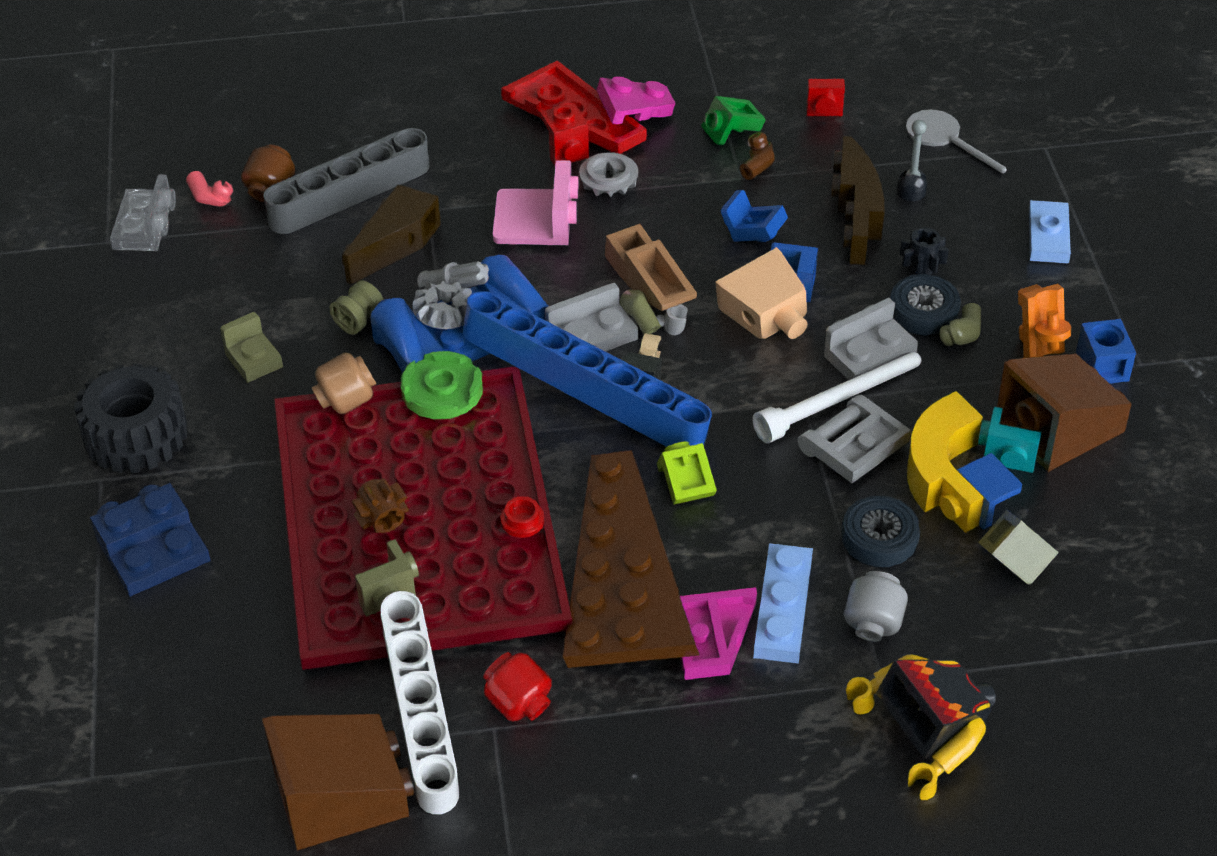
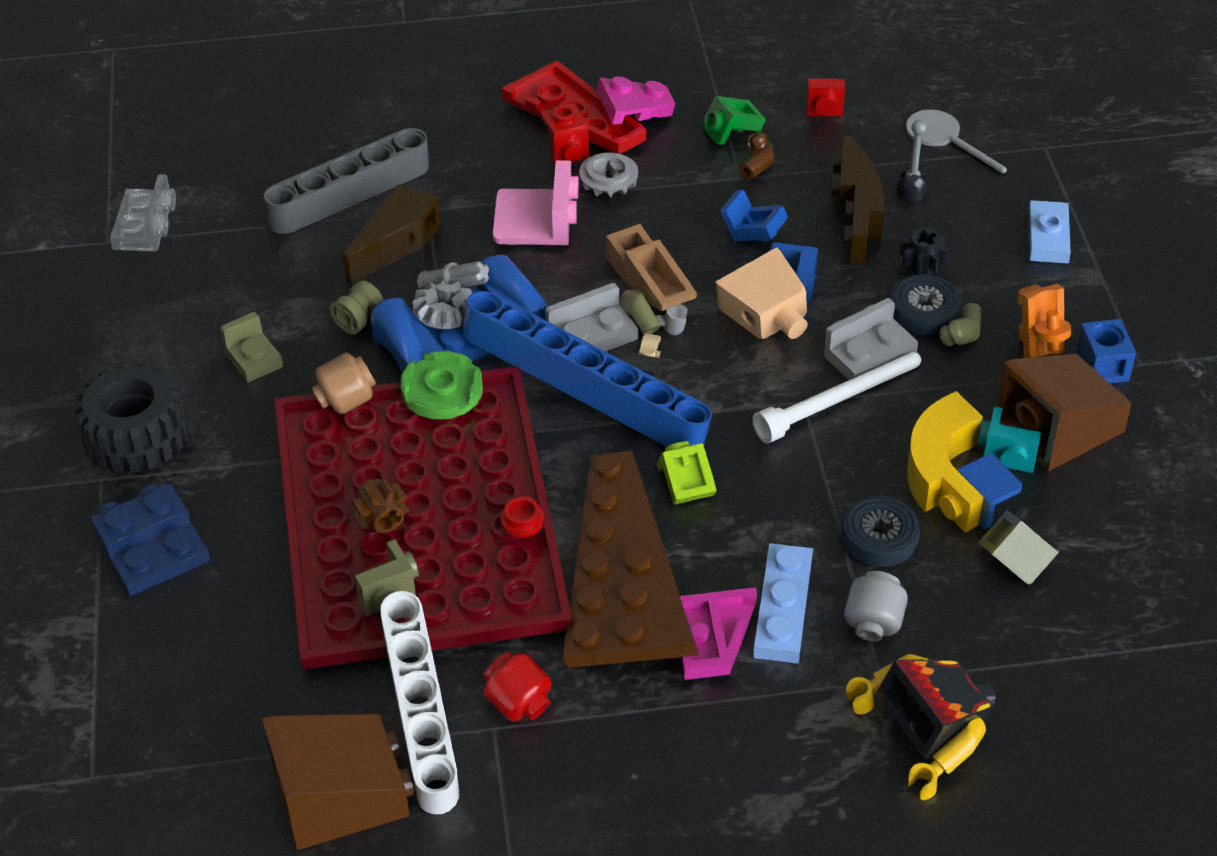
(217, 195): coral arm -> none
(265, 168): reddish brown head -> none
(861, 446): light grey plate -> none

